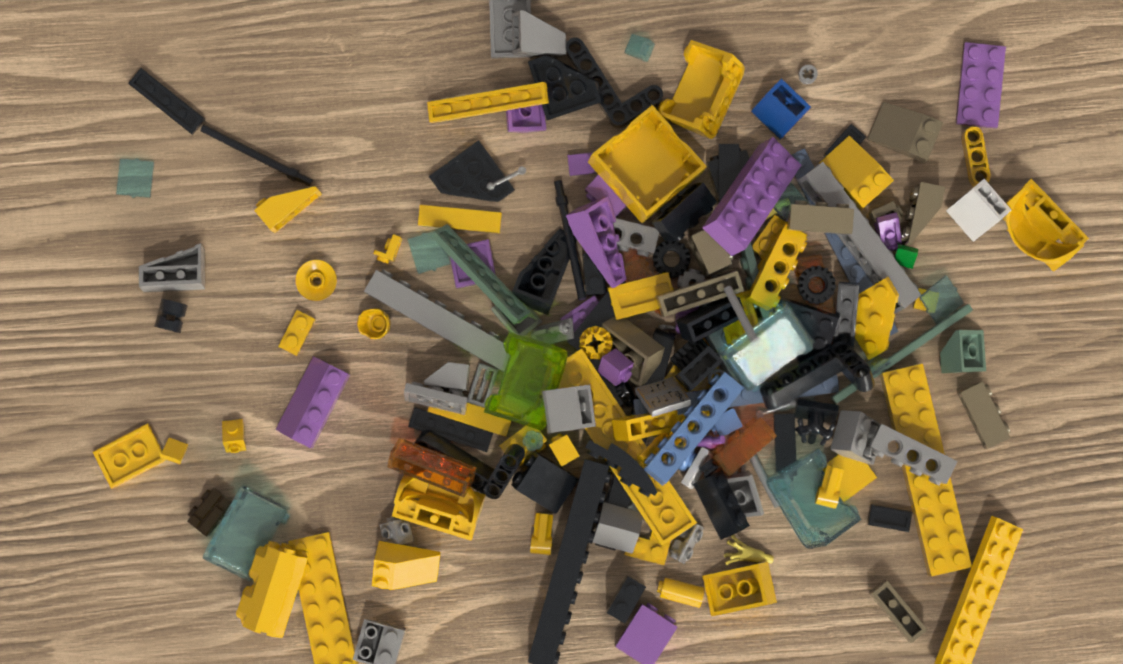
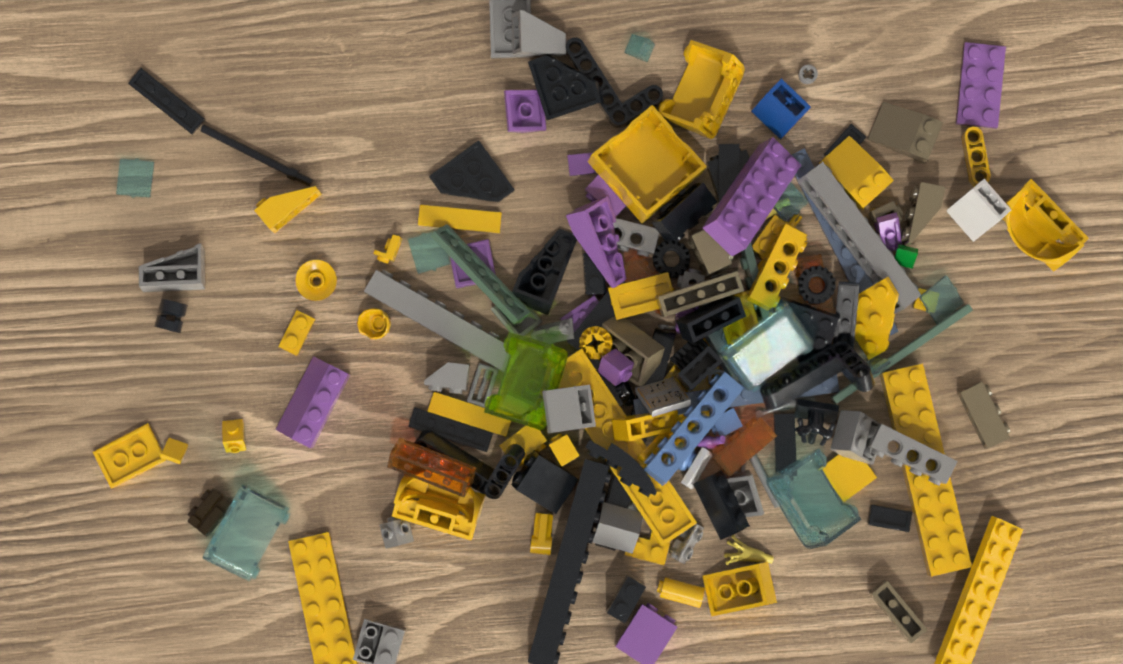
(276, 580): yellow brick -> none
(404, 566): yellow slope -> none
(435, 398): light grey plate -> none
(488, 102): yellow plate -> none
(521, 171): light grey hinge -> none
(538, 440): clear light blue plate -> none
(562, 202): black bar -> none
(709, 467): black bush -> none
(741, 314): light grey bar -> none
(820, 218): dark tan brick -> none
(828, 492): yellow piece -> none
(964, 352): sand green slope -> none

